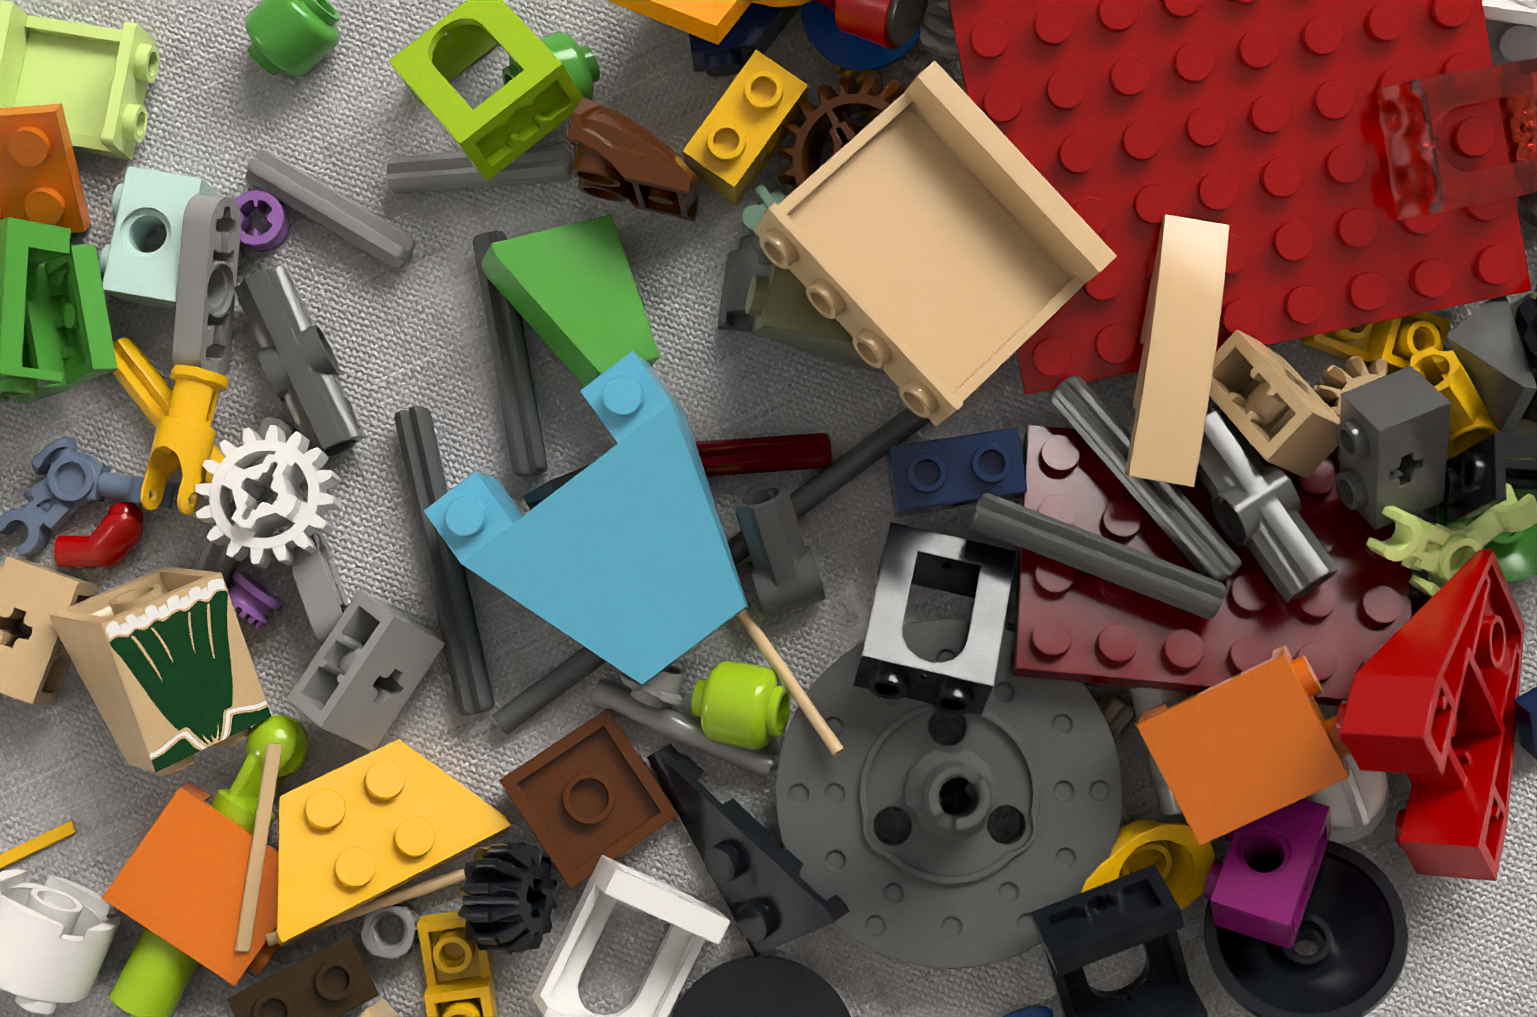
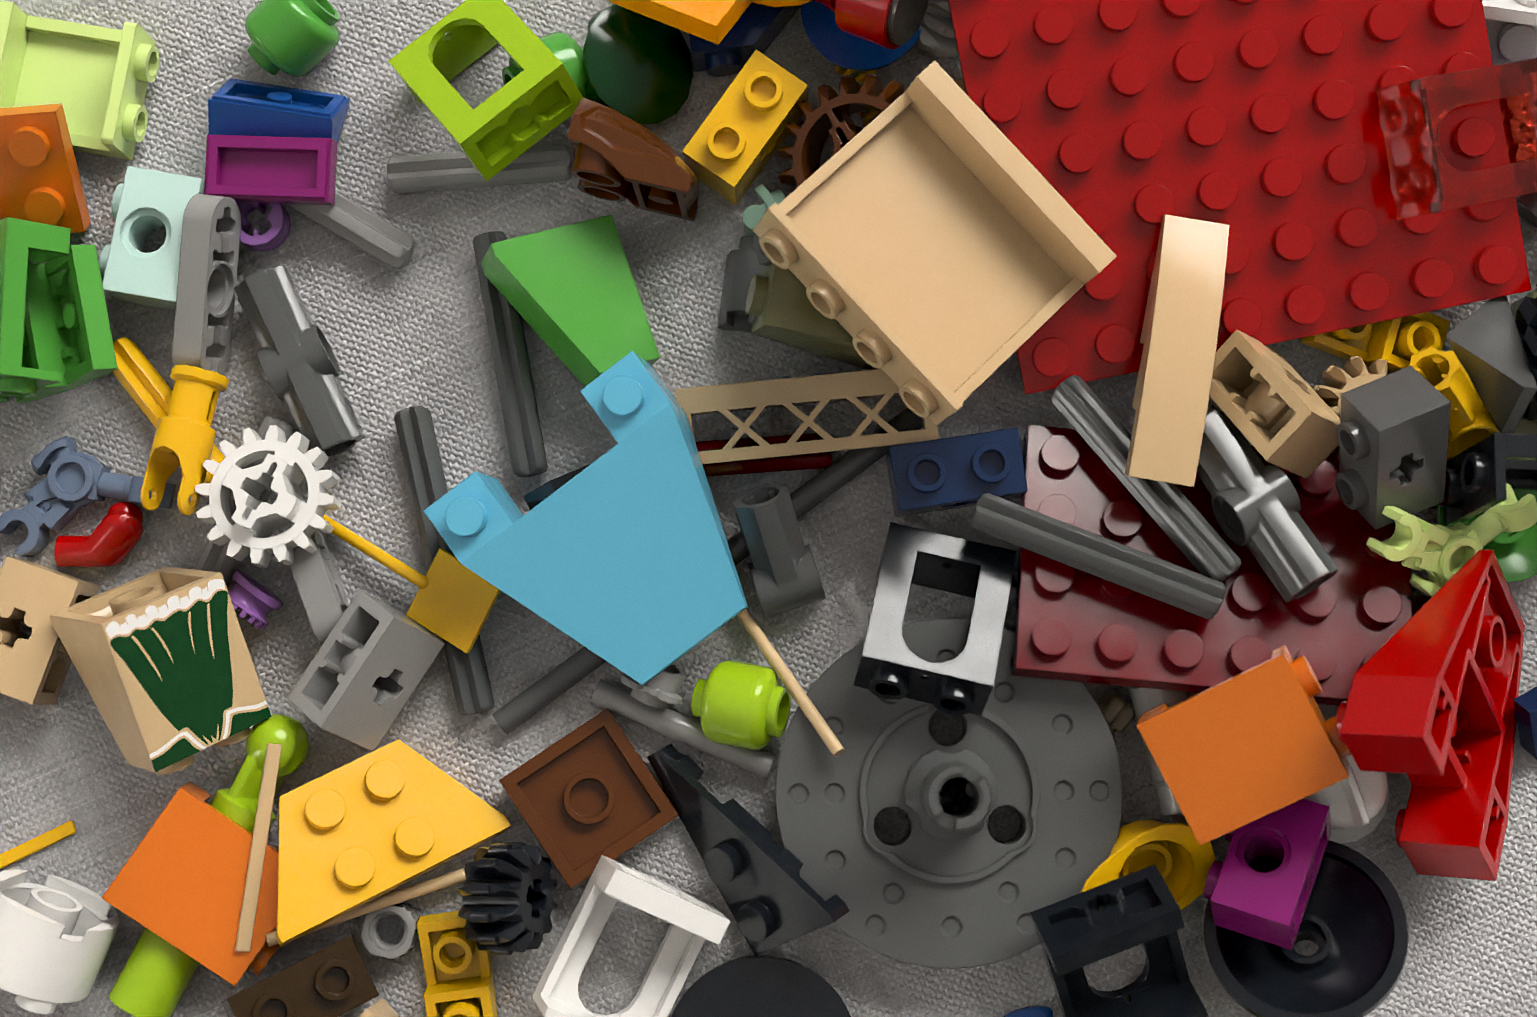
(271, 169): none -> magenta tile
(275, 111): none -> blue slope
(449, 598): none -> yellow piece
(636, 65): none -> dark green dish
(794, 392): none -> tan fence

